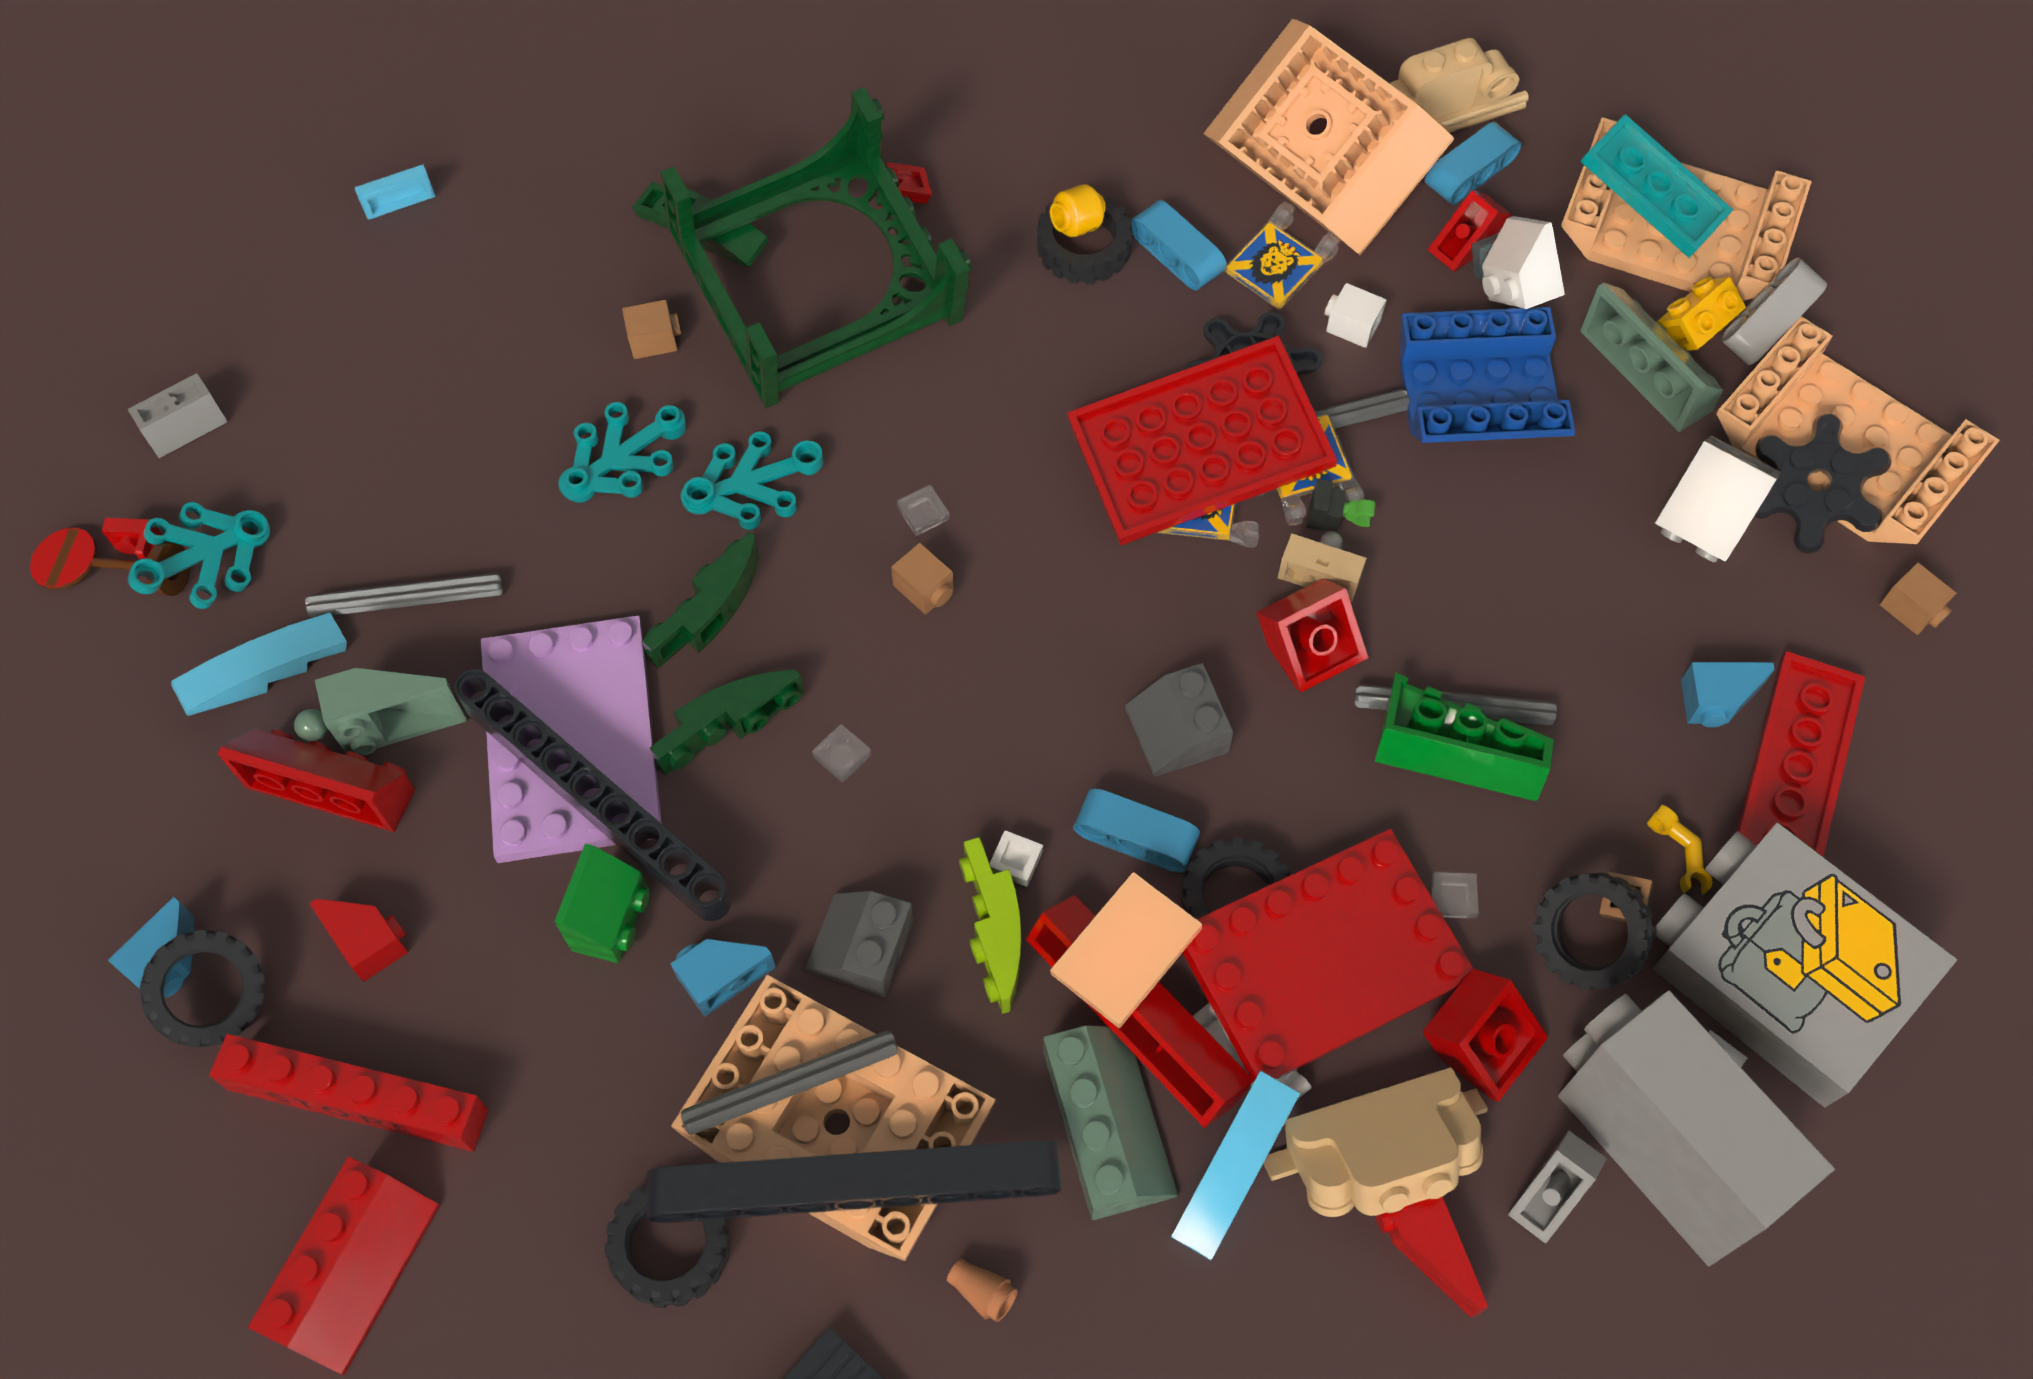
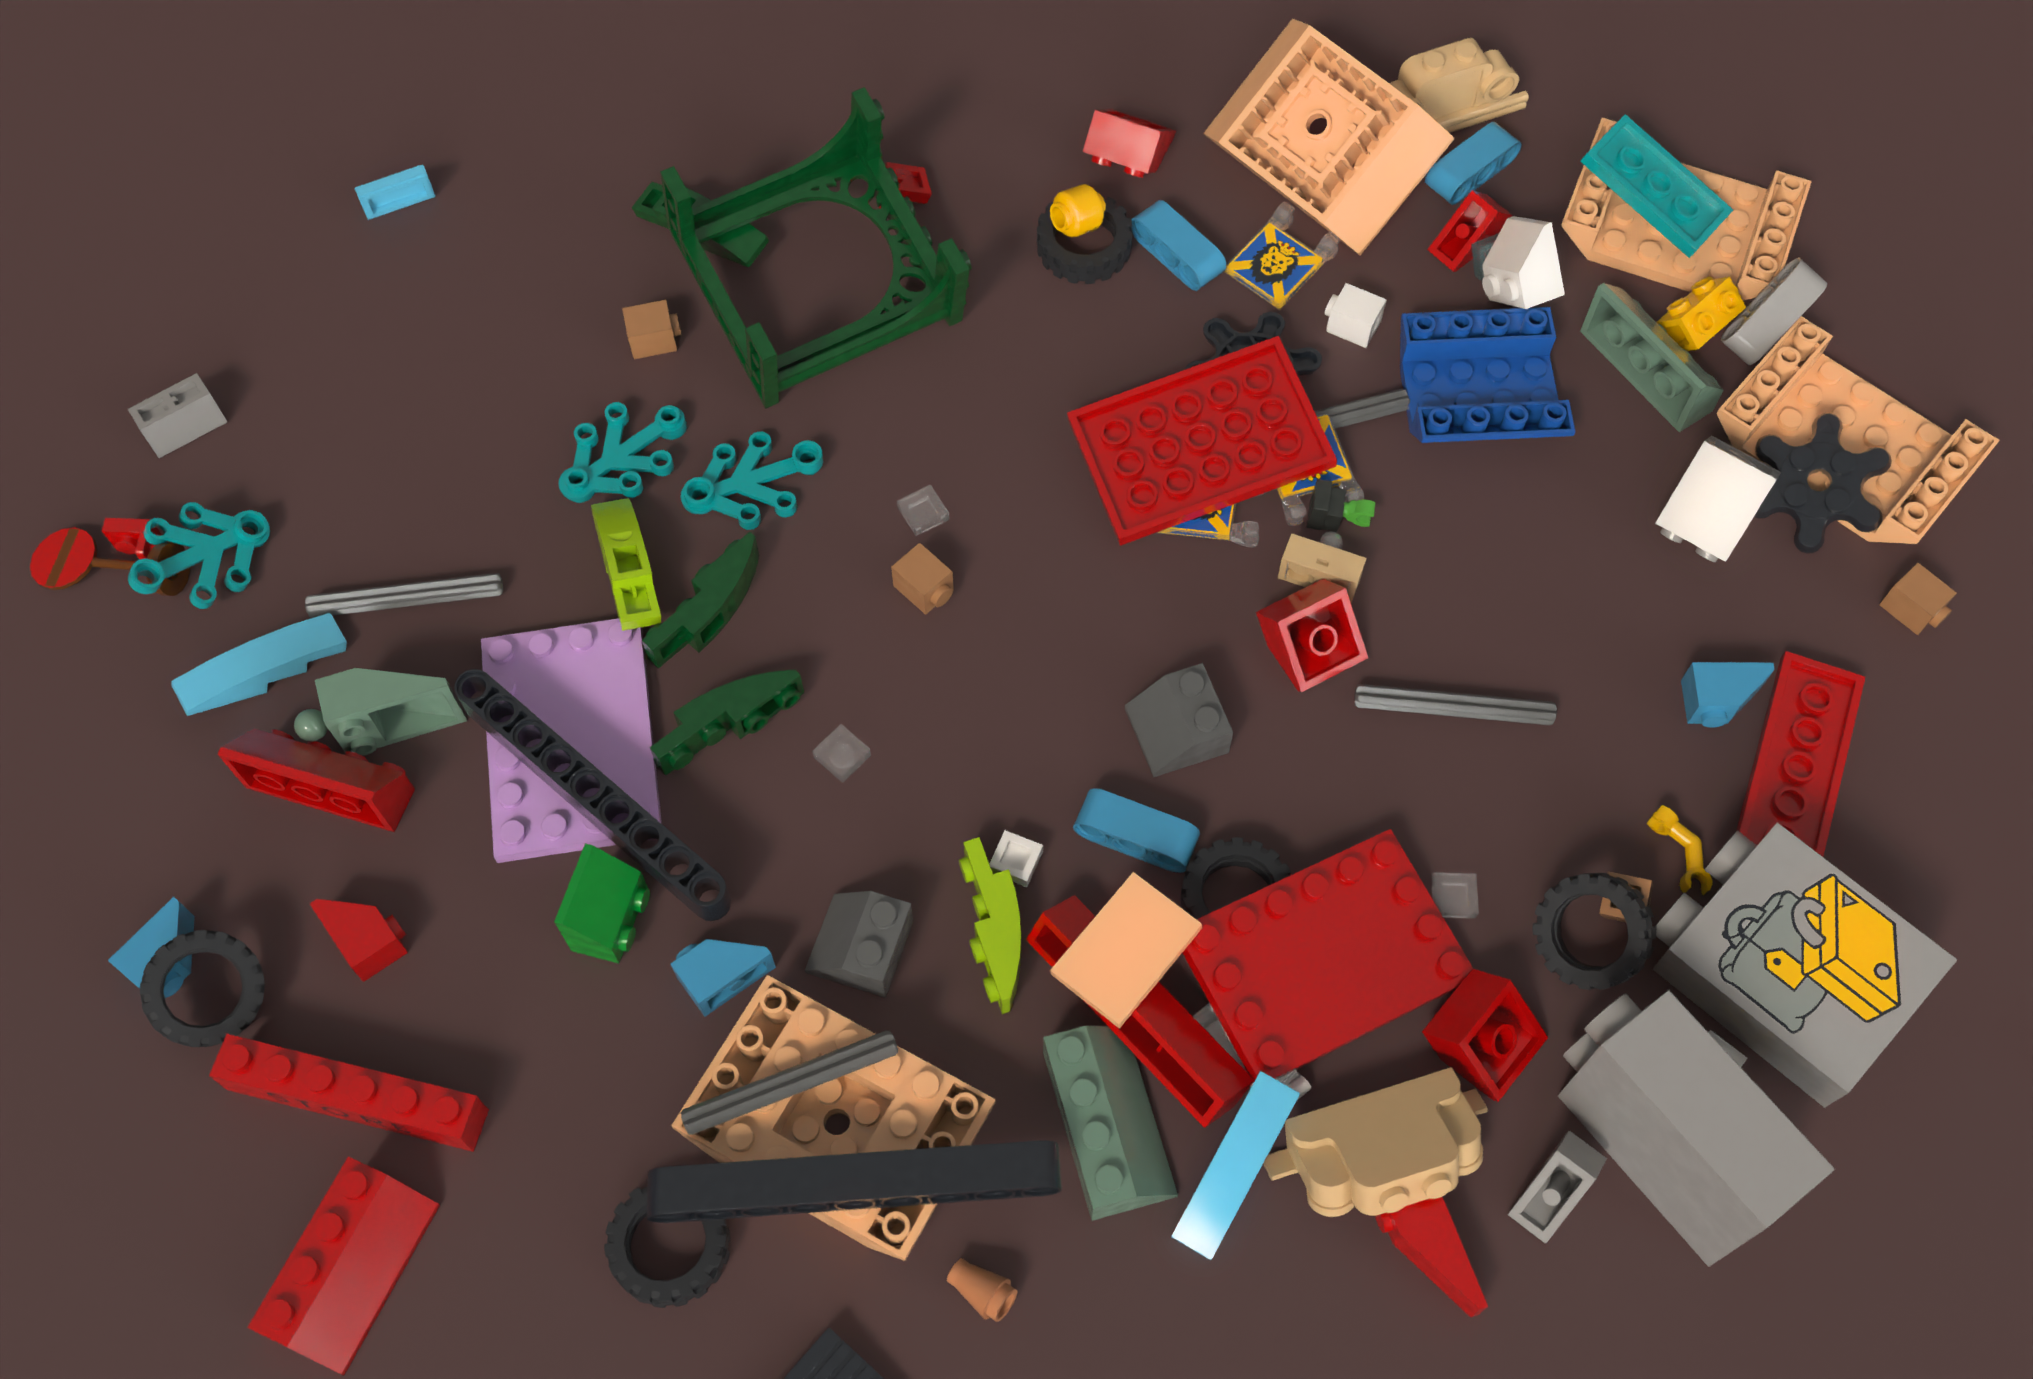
(626, 564): none -> lime slope
(1127, 141): none -> slope
(1461, 743): green wedge -> none

